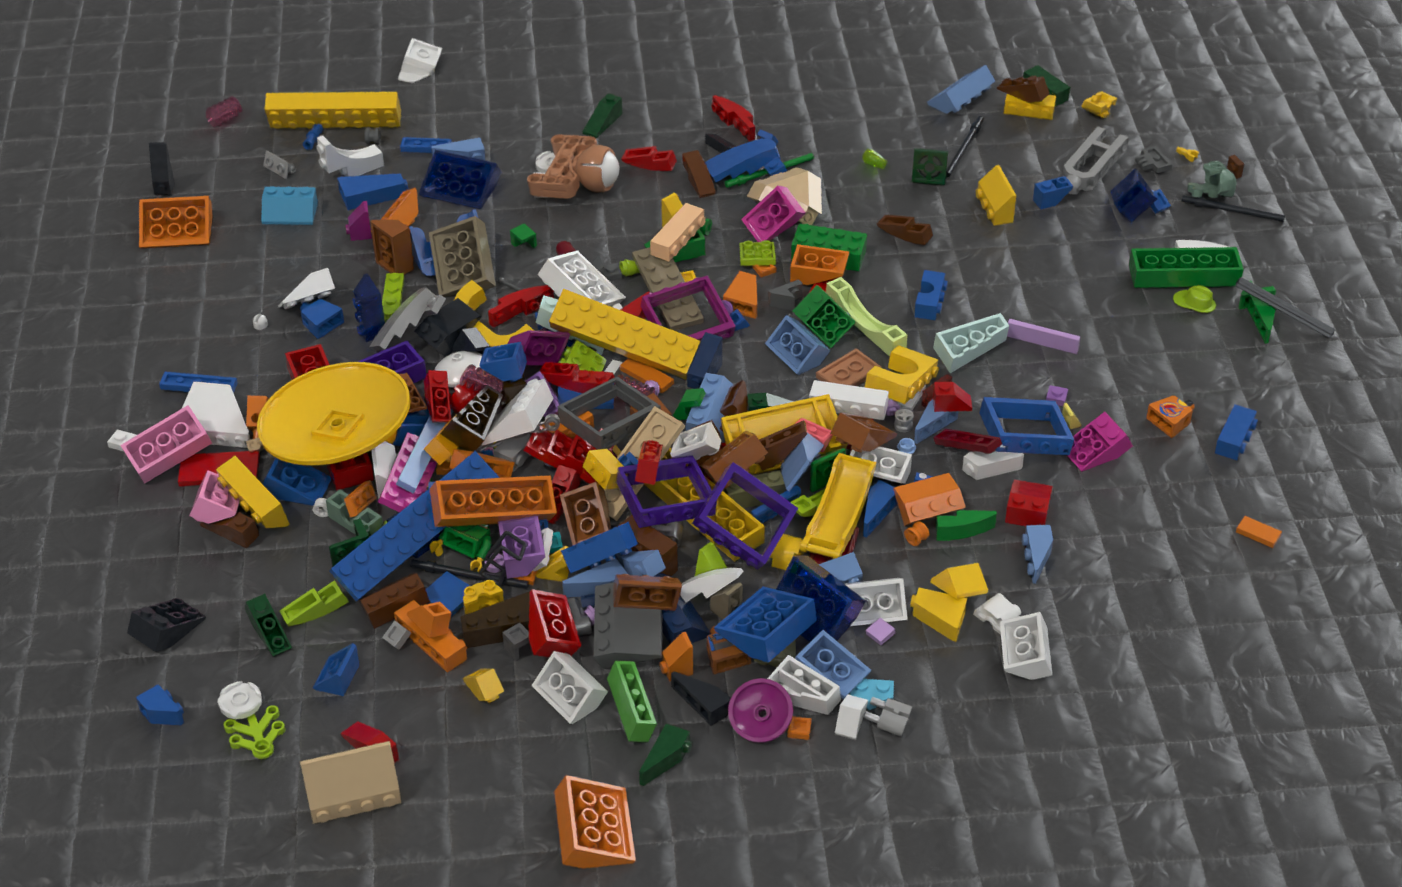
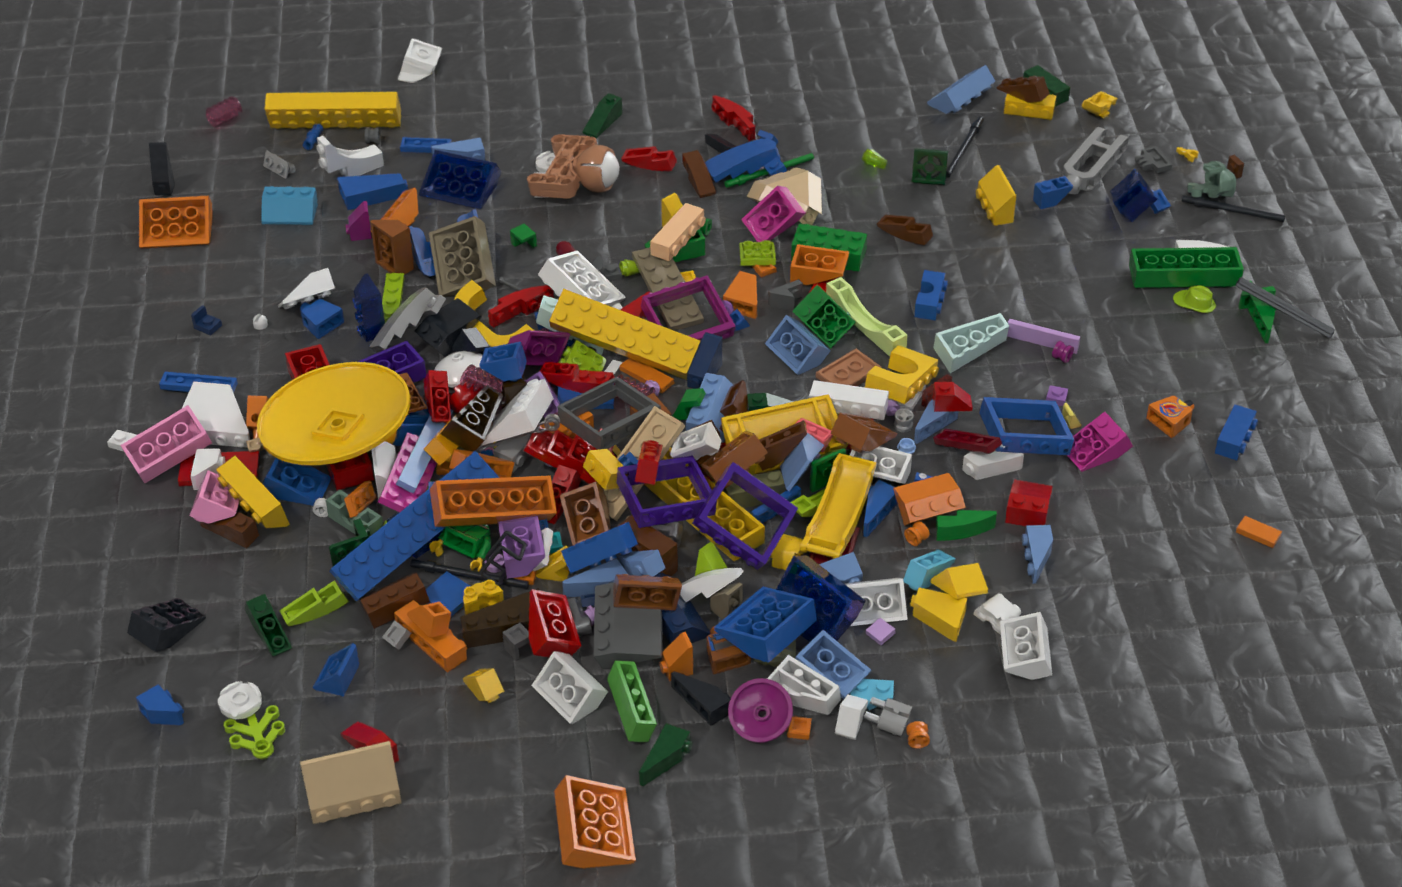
(205, 322): none -> dark blue bracket
(205, 460): none -> white slope
(918, 734): none -> orange wheel
(926, 567): none -> medium azure slope
(1062, 351): none -> magenta wheel

